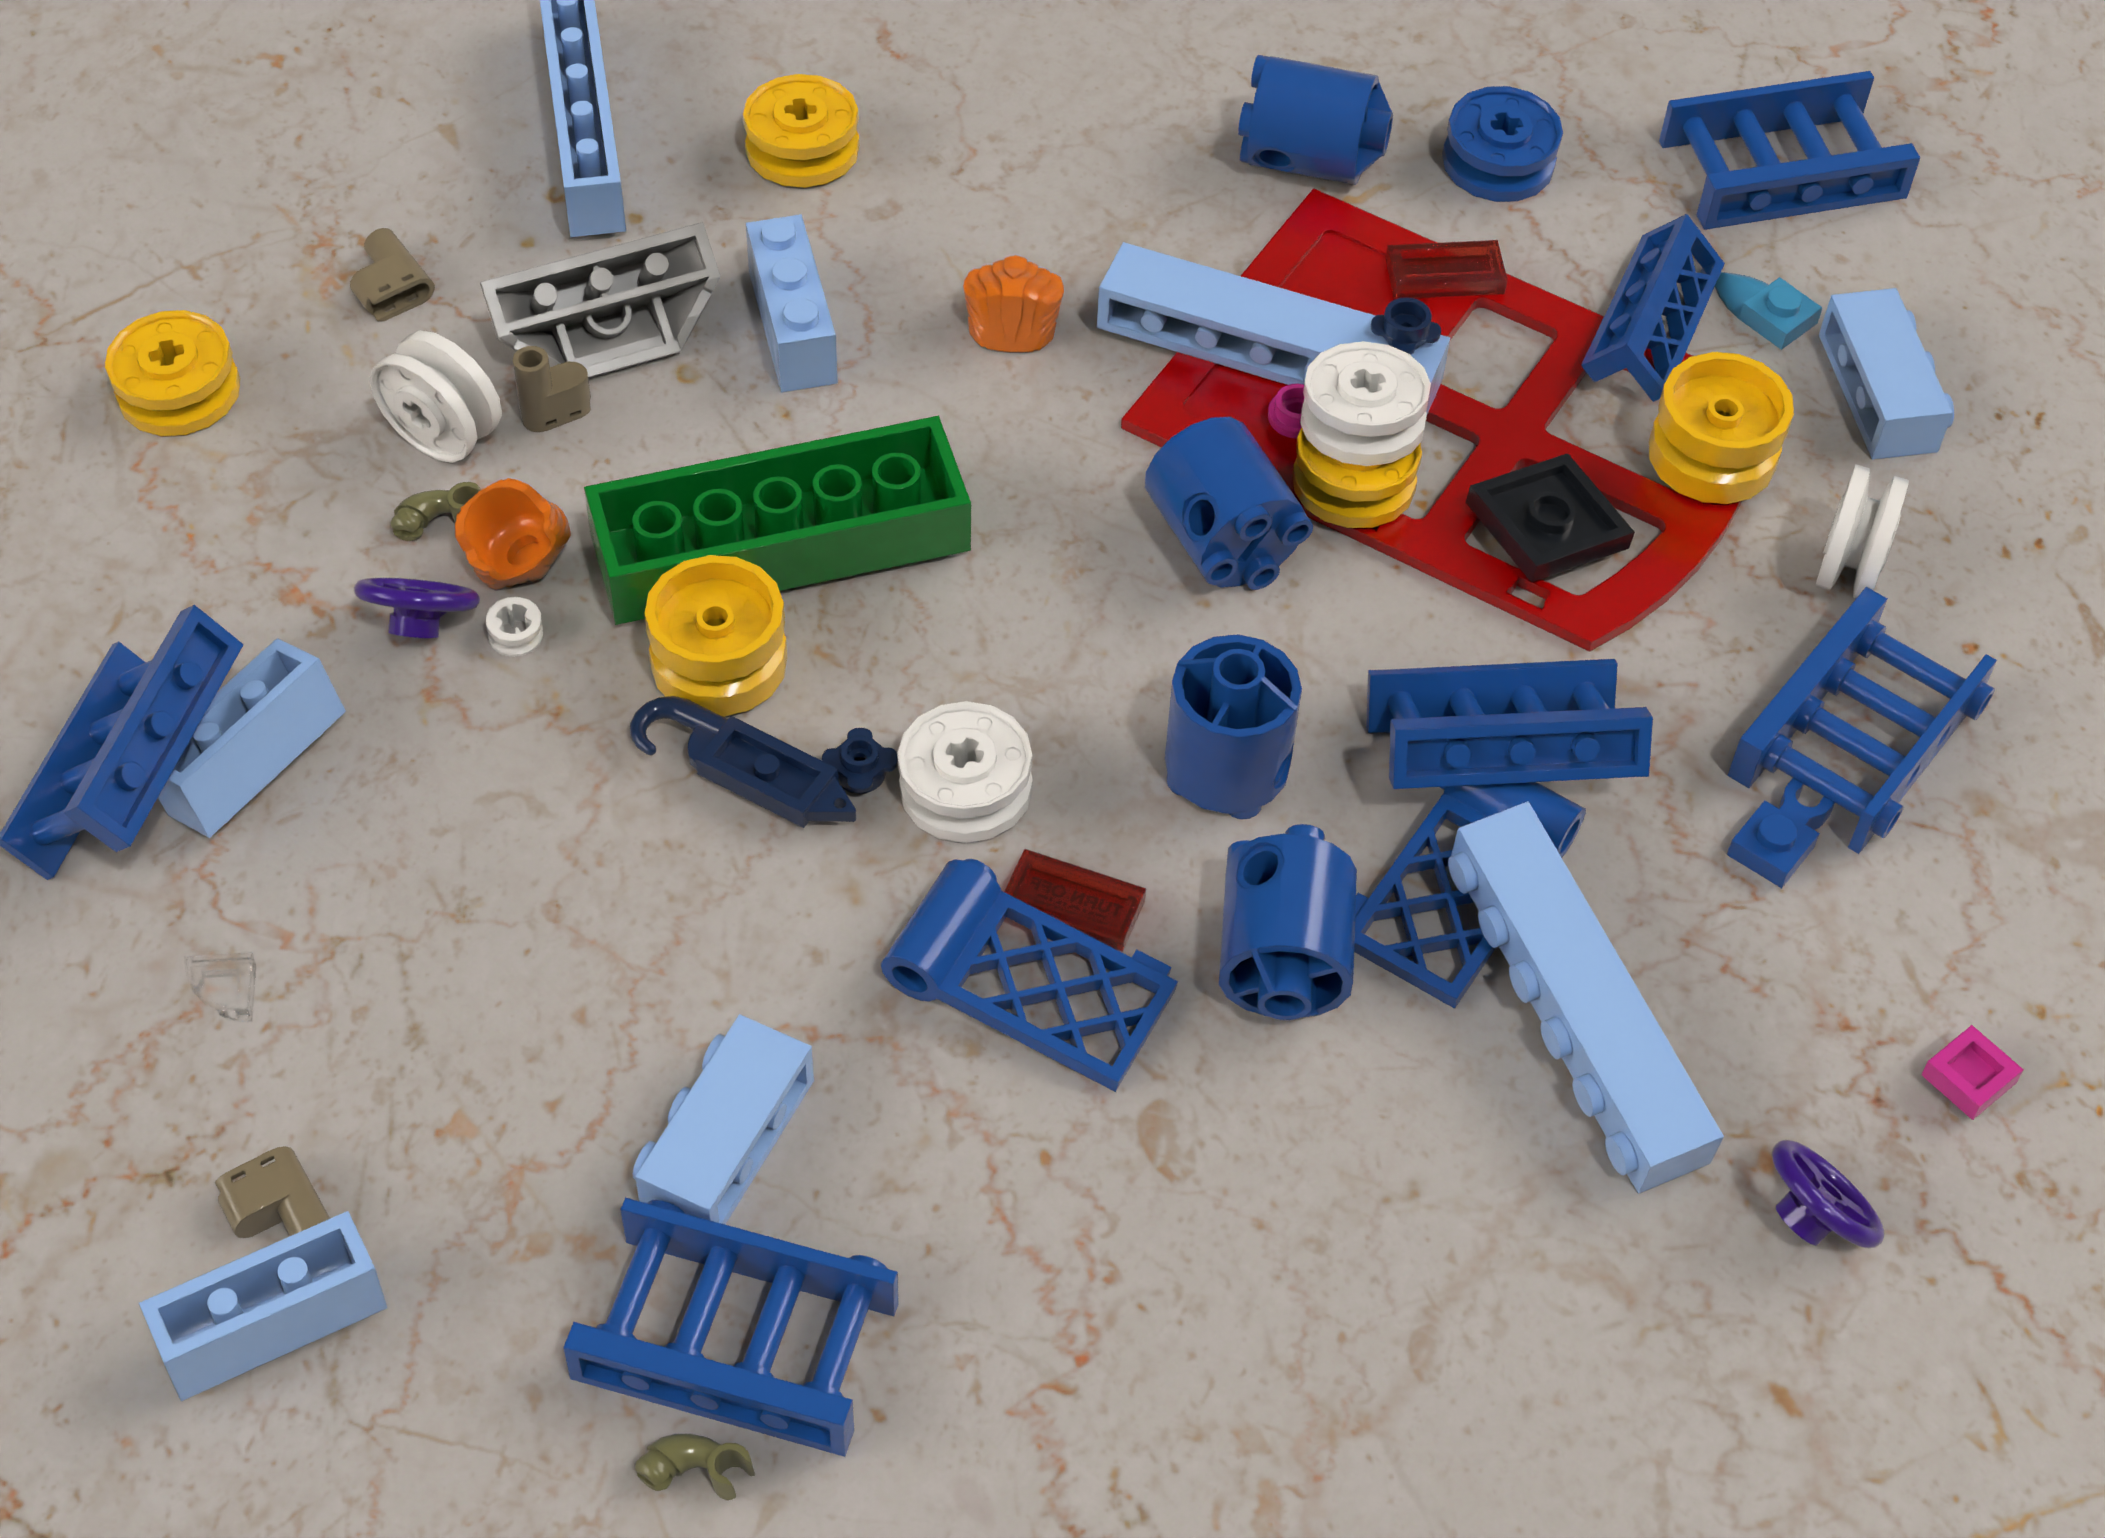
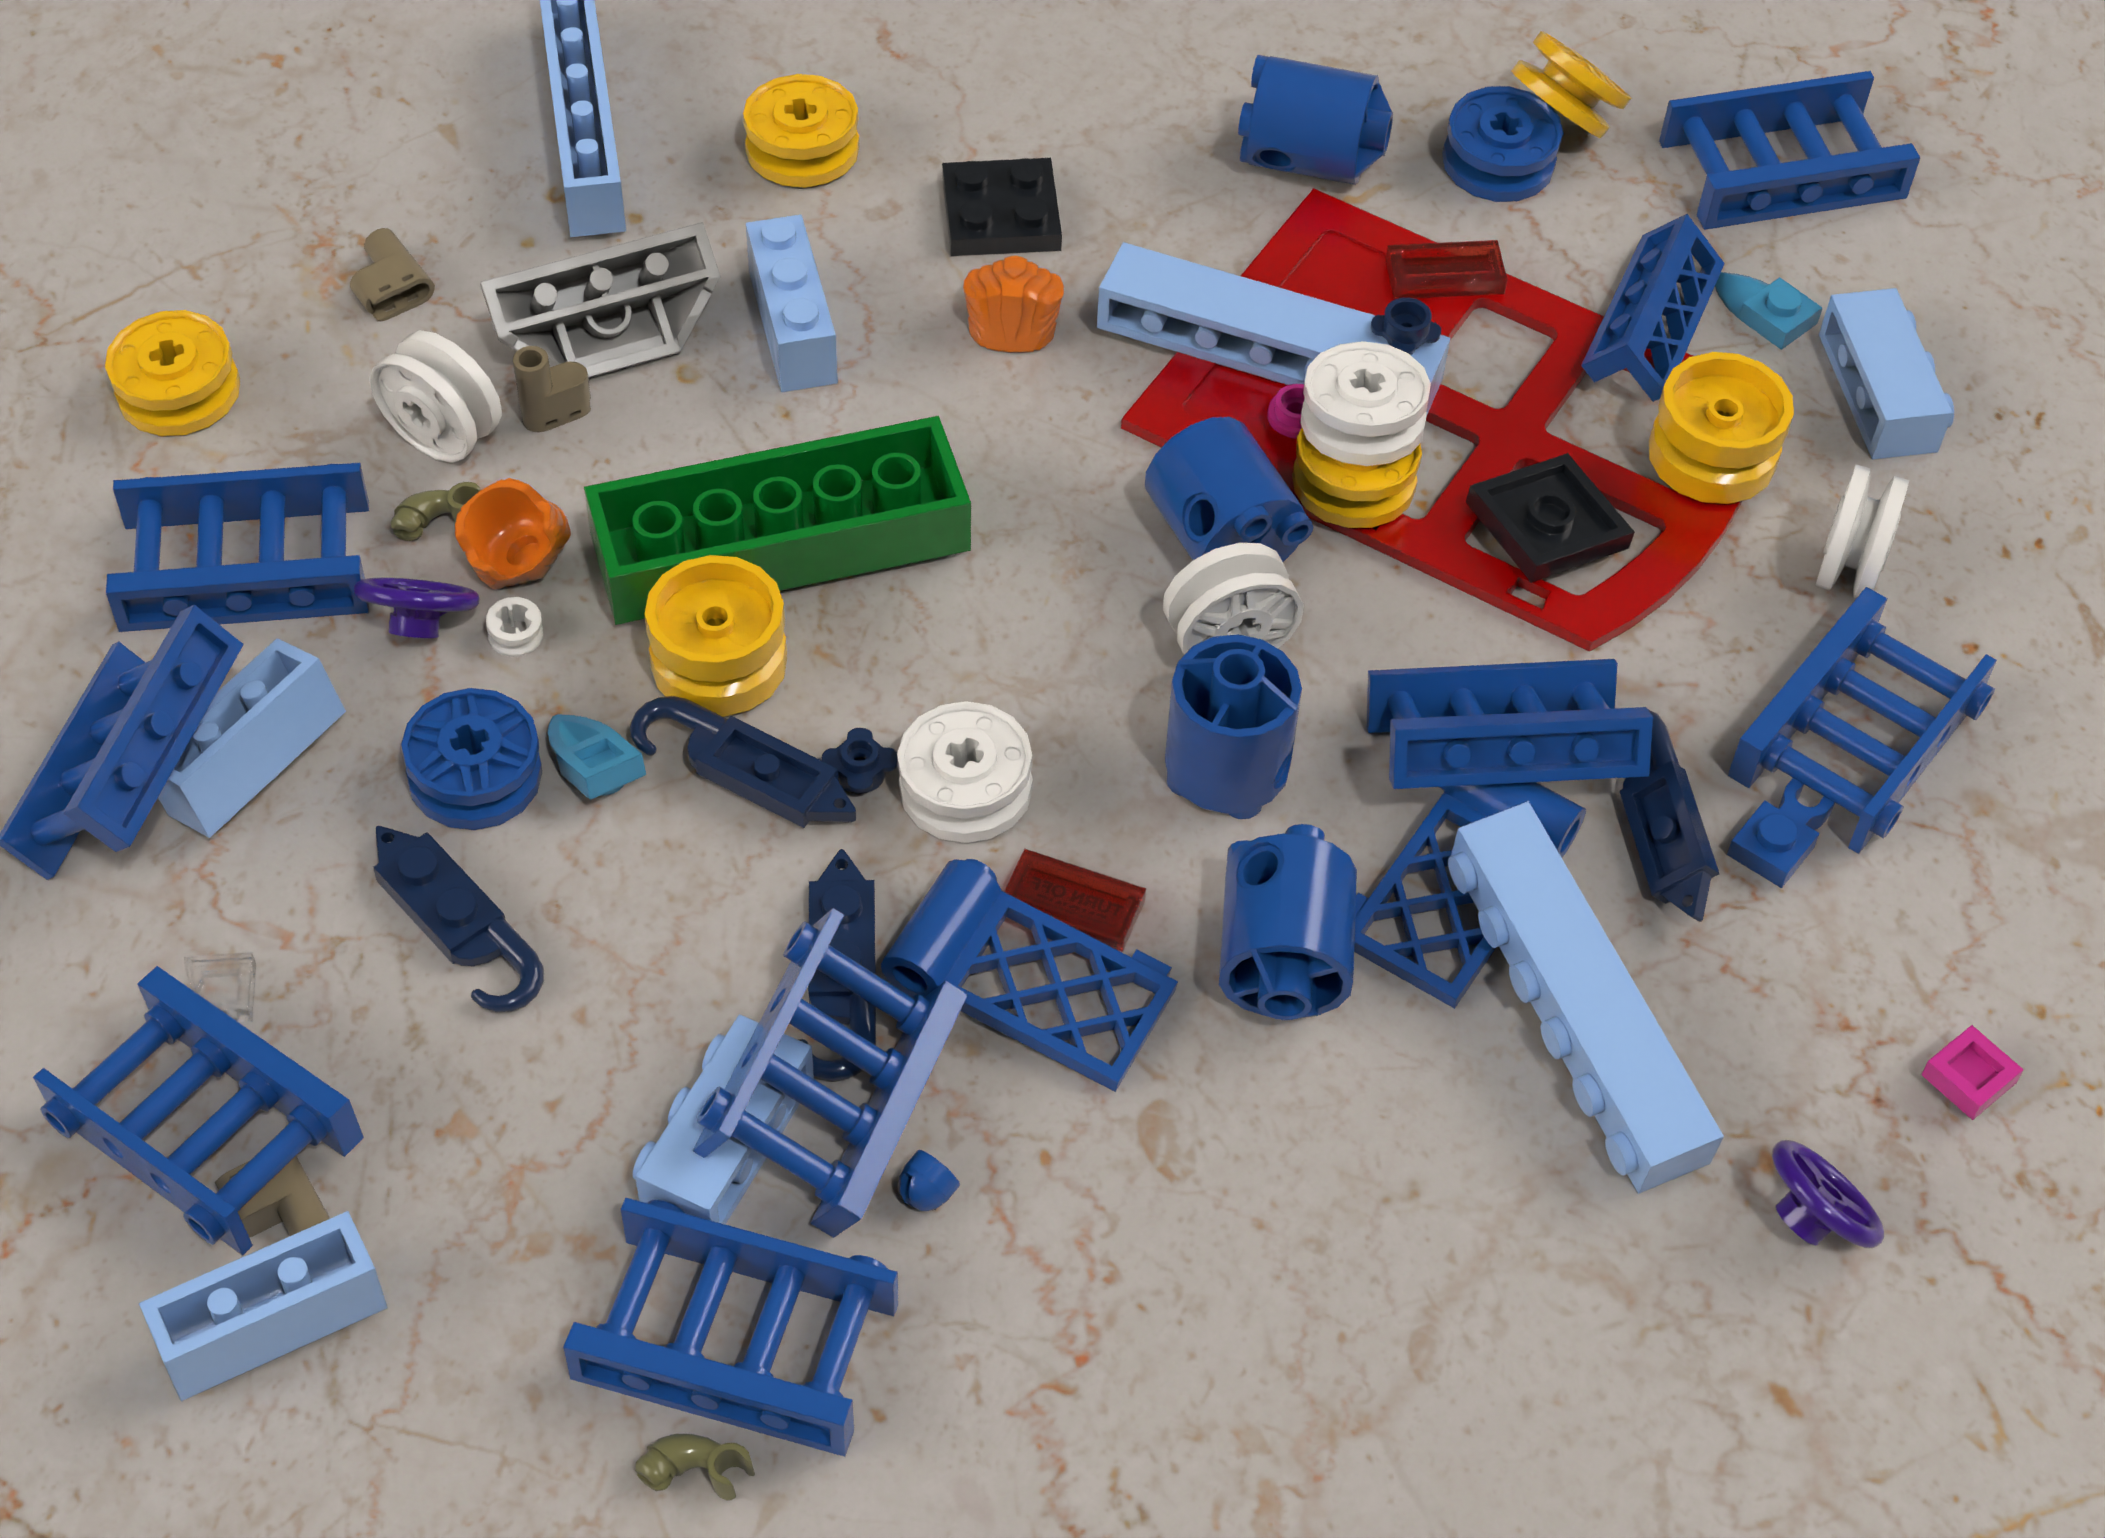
(218, 1047): none -> blue fence
(239, 591): none -> blue fence
(454, 913): none -> dark blue plate
(472, 758): none -> blue wheel
(593, 755): none -> dark azure plate
(855, 937): none -> dark blue plate
(897, 1074): none -> blue fence
(926, 1182): none -> blue hinge
(1001, 207): none -> black plate
(1233, 593): none -> white wheel
(1571, 84): none -> yellow wheel
(1669, 829): none -> dark blue plate

